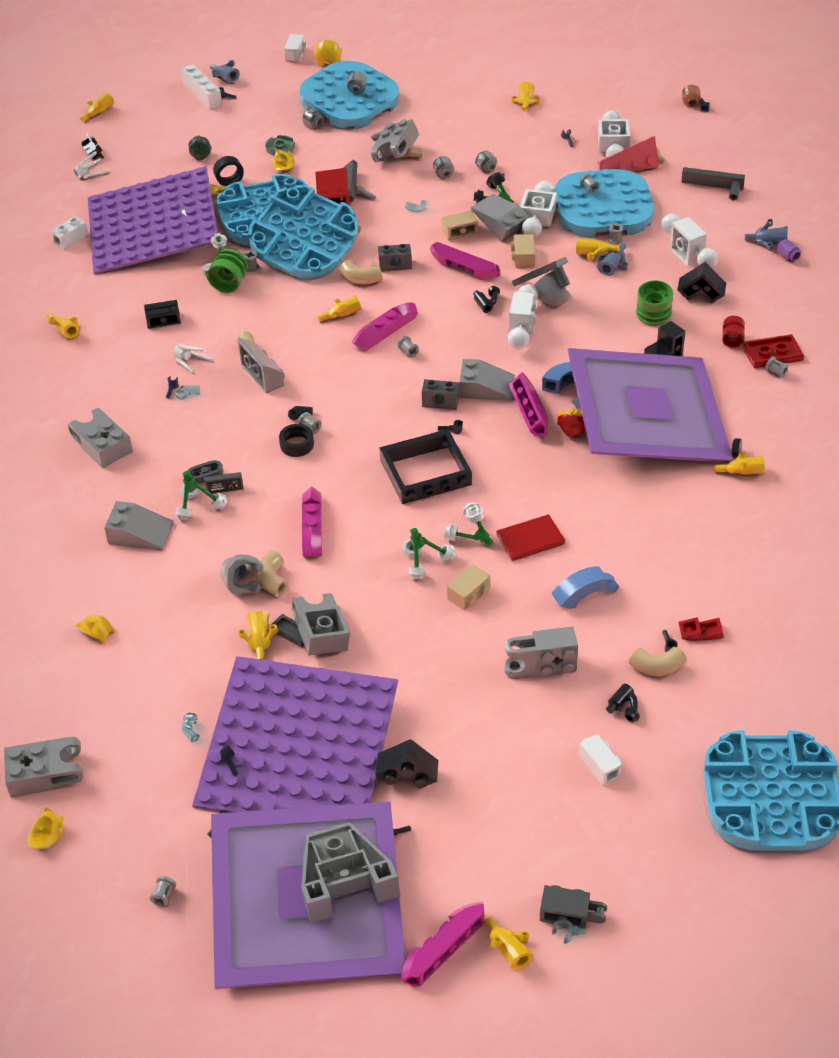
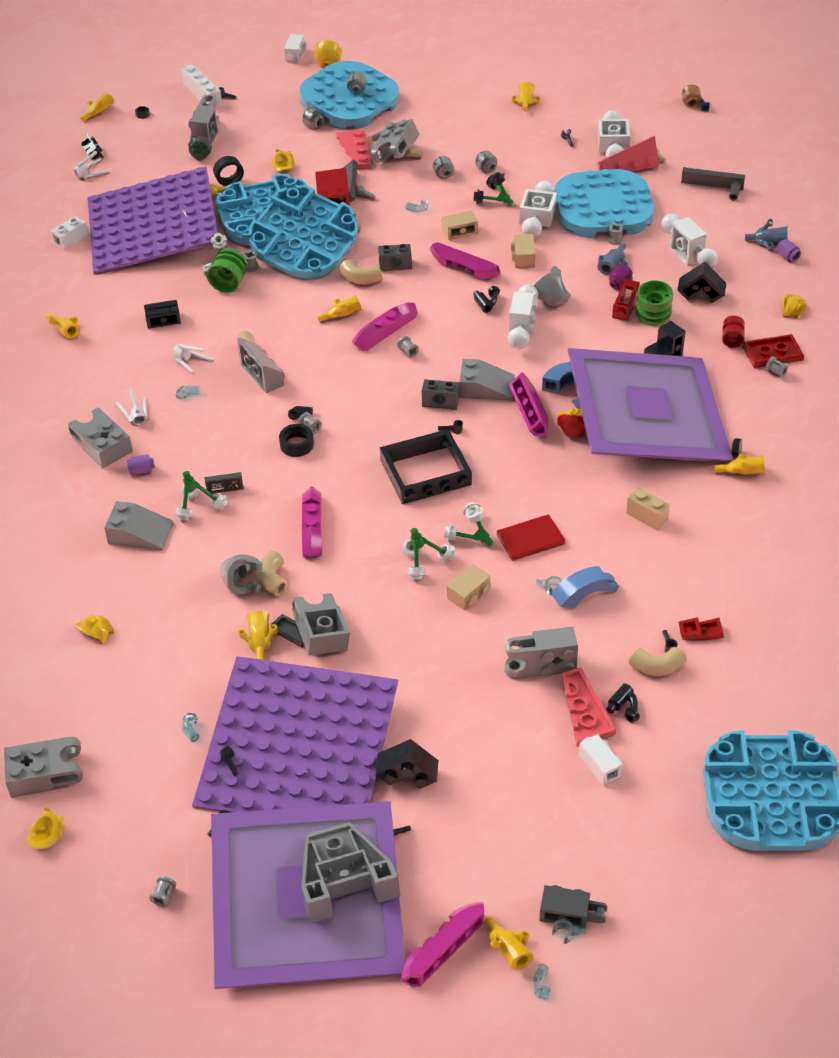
(137, 415): none -> white plant
(140, 464): none -> medium lavender brick
(142, 112): none -> black tile
(172, 384): dark blue hand -> none
(204, 119): none -> light grey brick
(206, 469): dark grey plate -> none
(226, 71): sand blue piece -> none
(281, 142): sand green tile -> none
(356, 147): none -> coral wing
(500, 216): light grey slope -> none
(540, 990): none -> clear light blue arm
(553, 580): none -> clear light blue piece
(556, 266): dark grey piece -> none
(585, 707): none -> coral wing
(589, 183): light grey bush -> none
(594, 247): yellow piece -> none
(618, 275): none -> magenta head
(624, 310): none -> red window
(648, 508): none -> tan brick
(793, 305): none -> yellow hat

